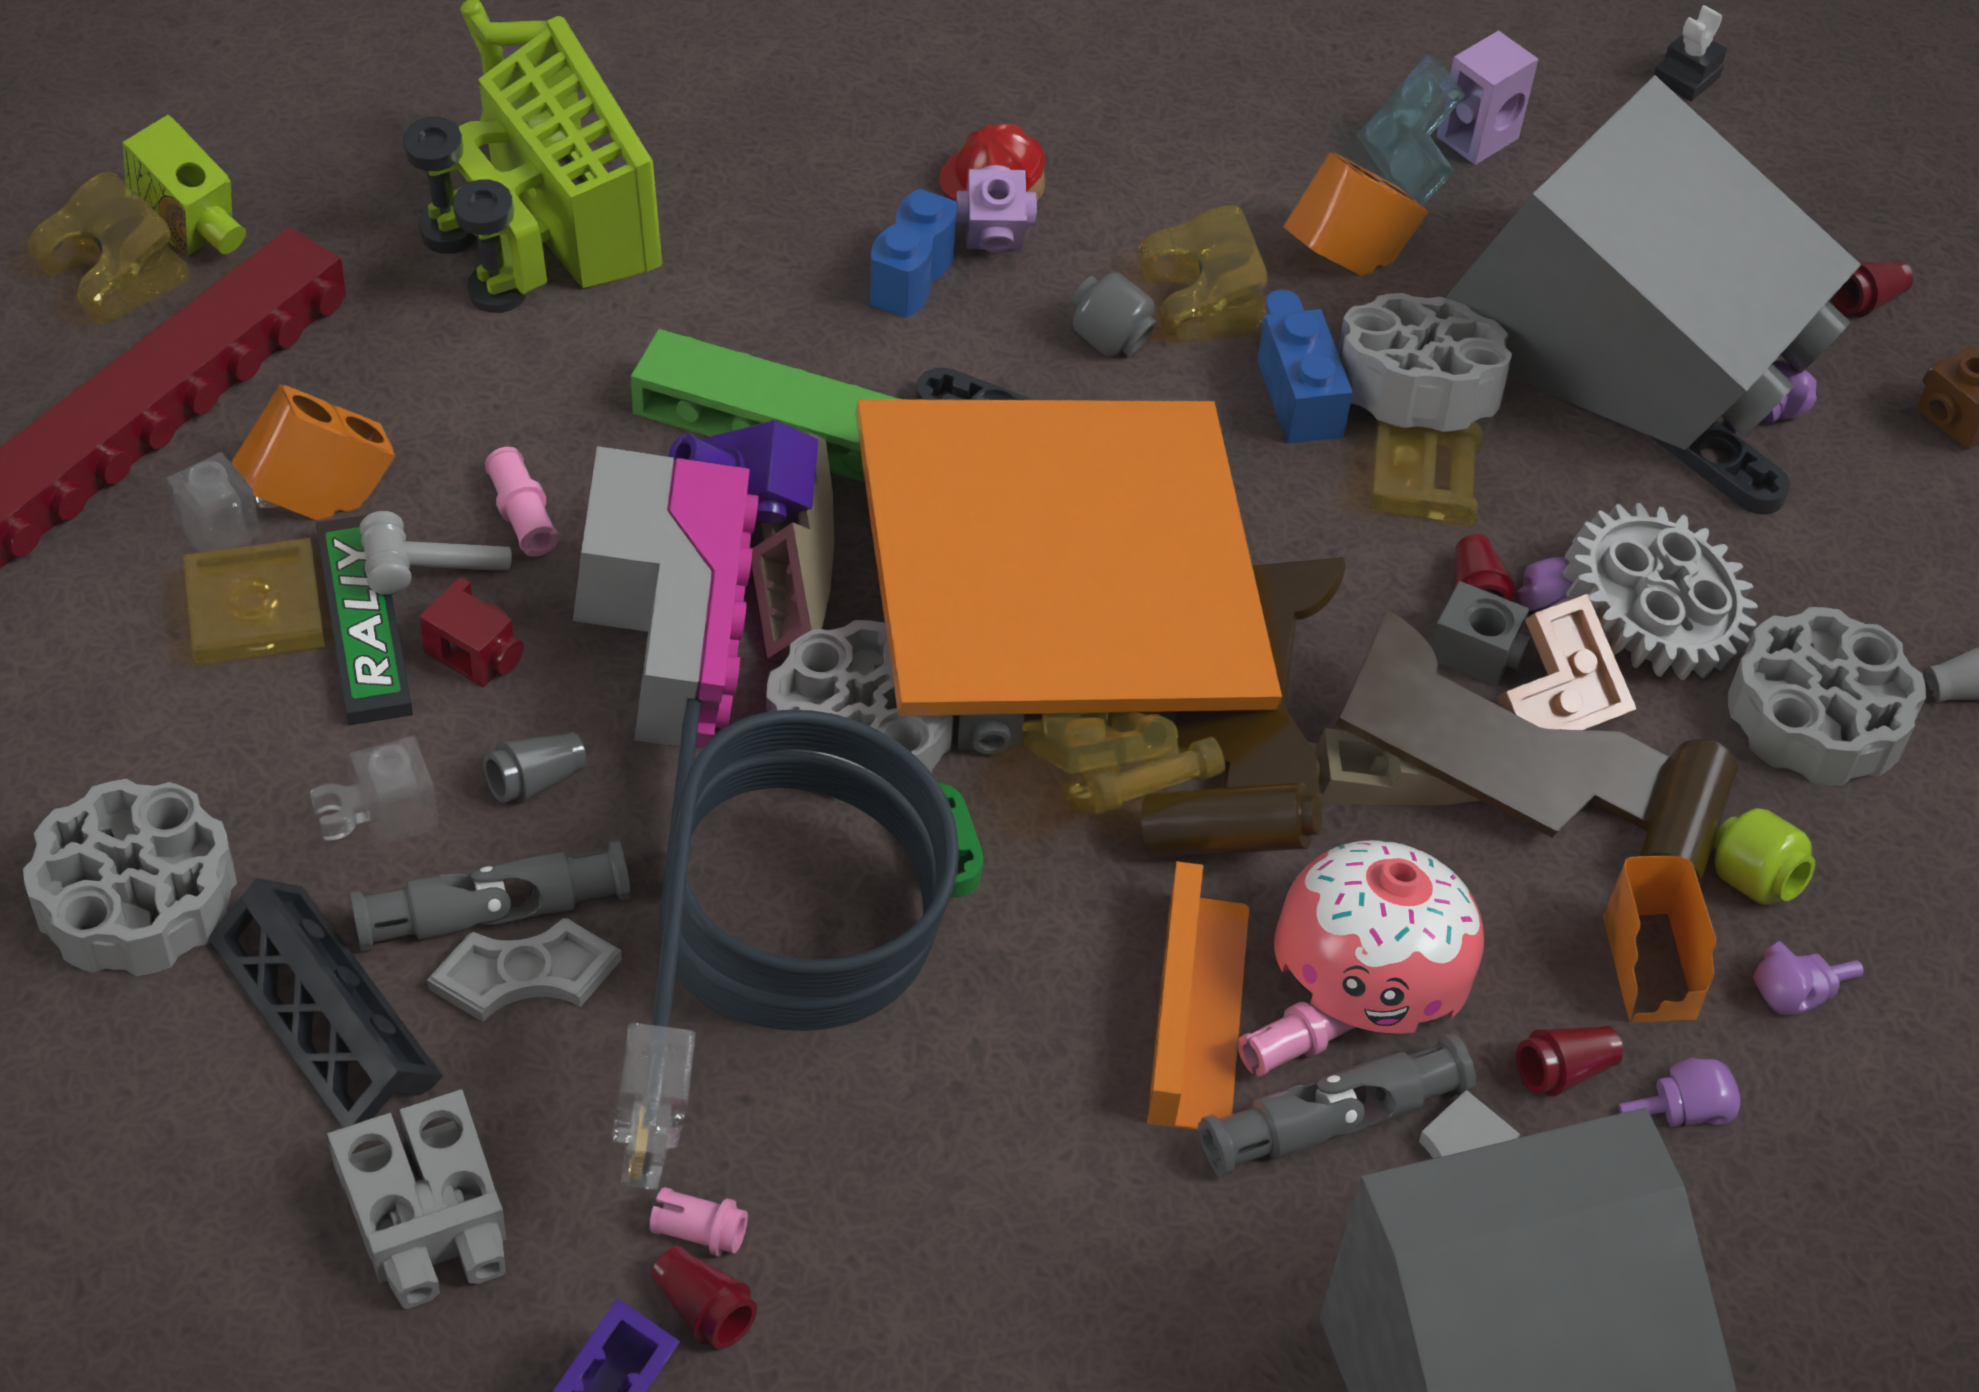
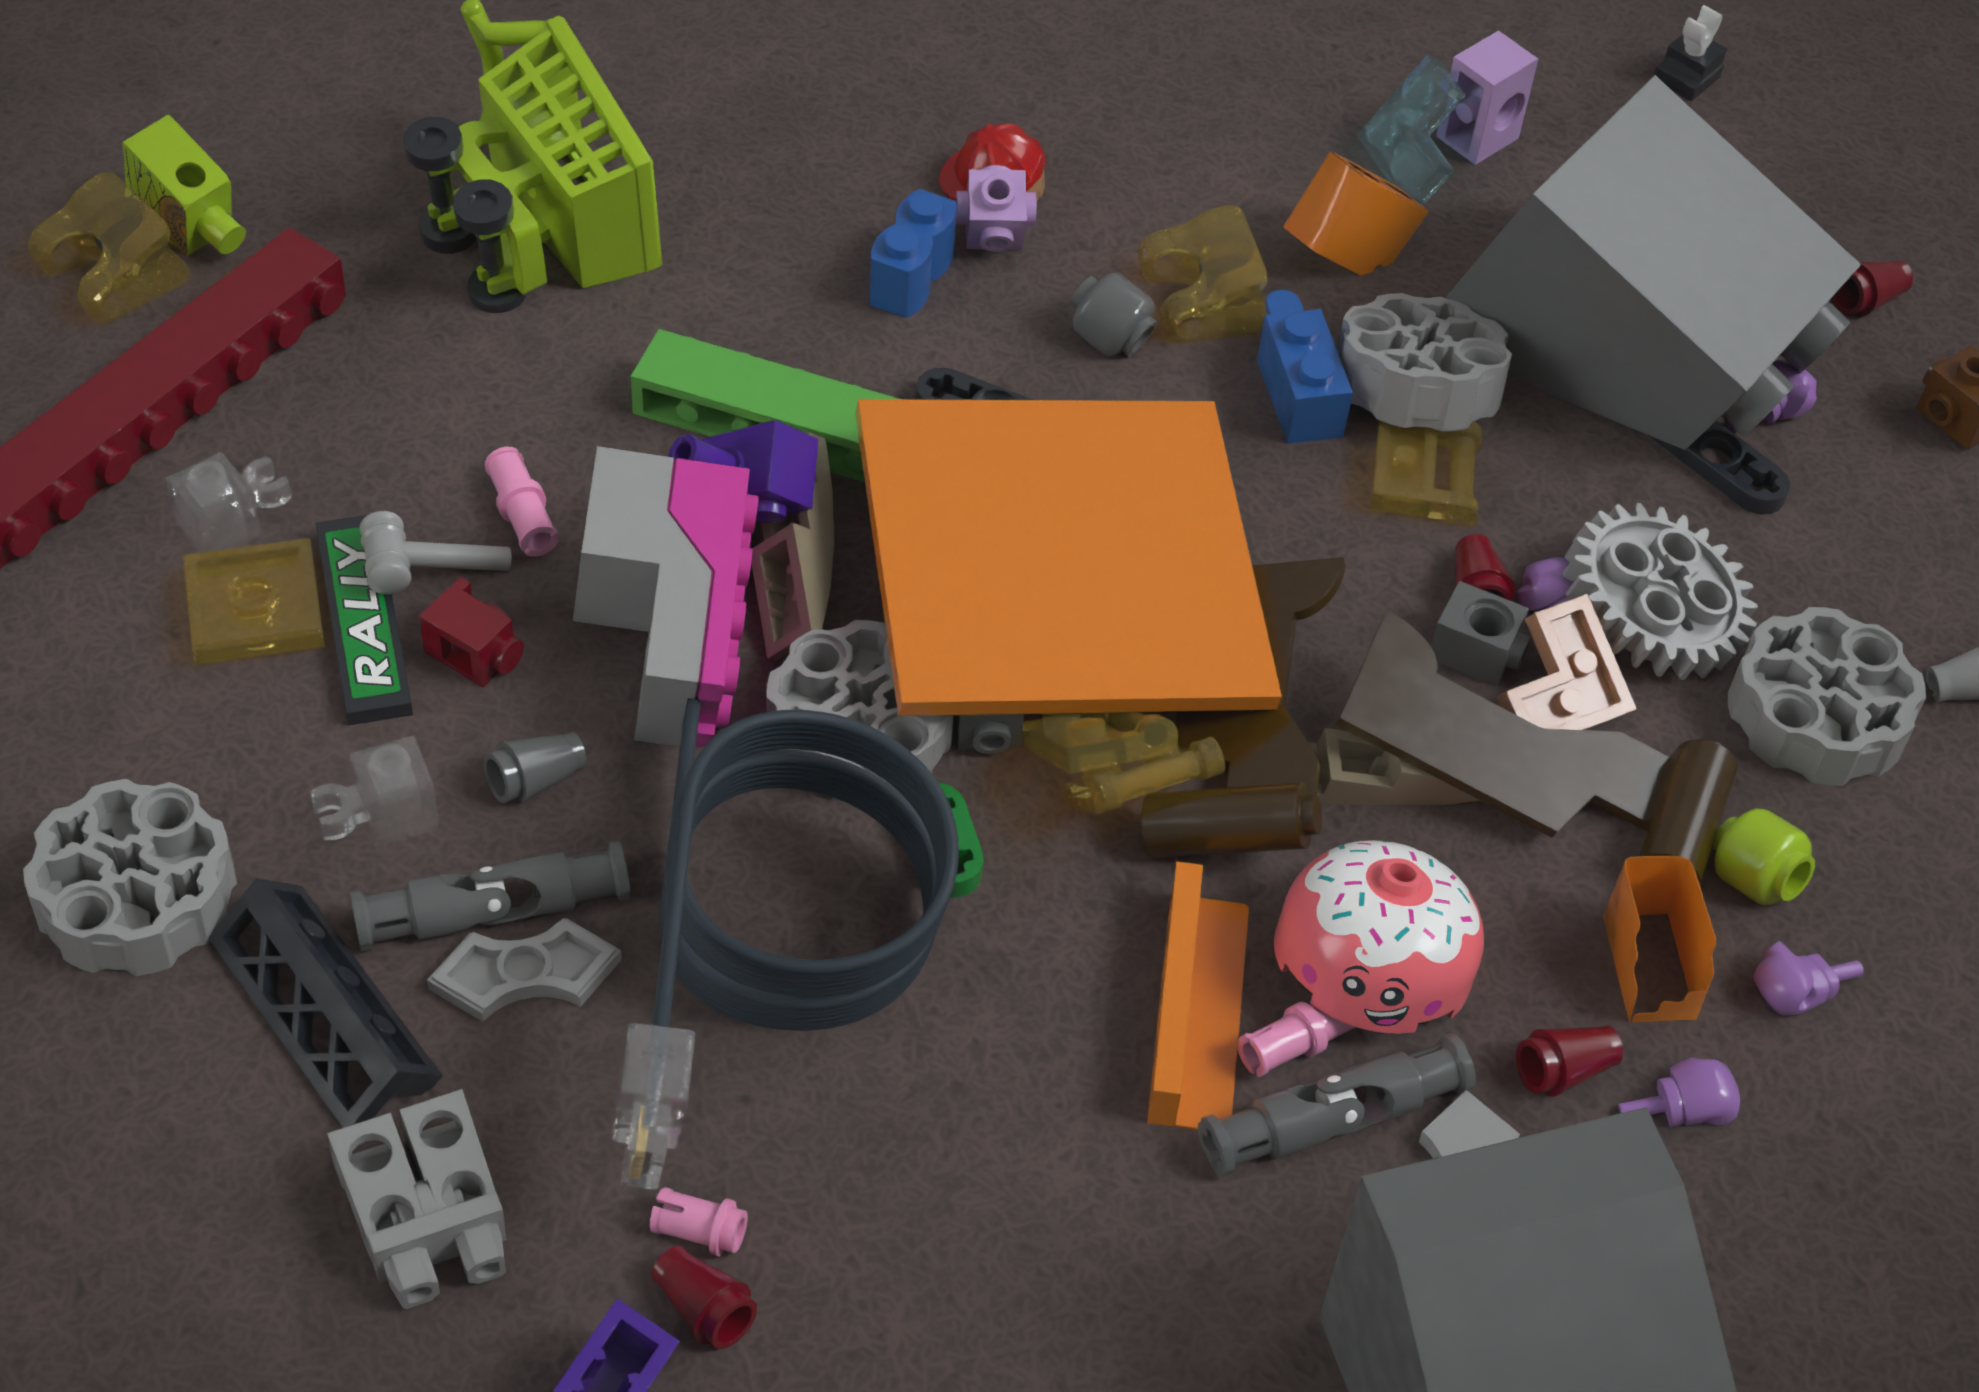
(313, 455): orange piece -> none

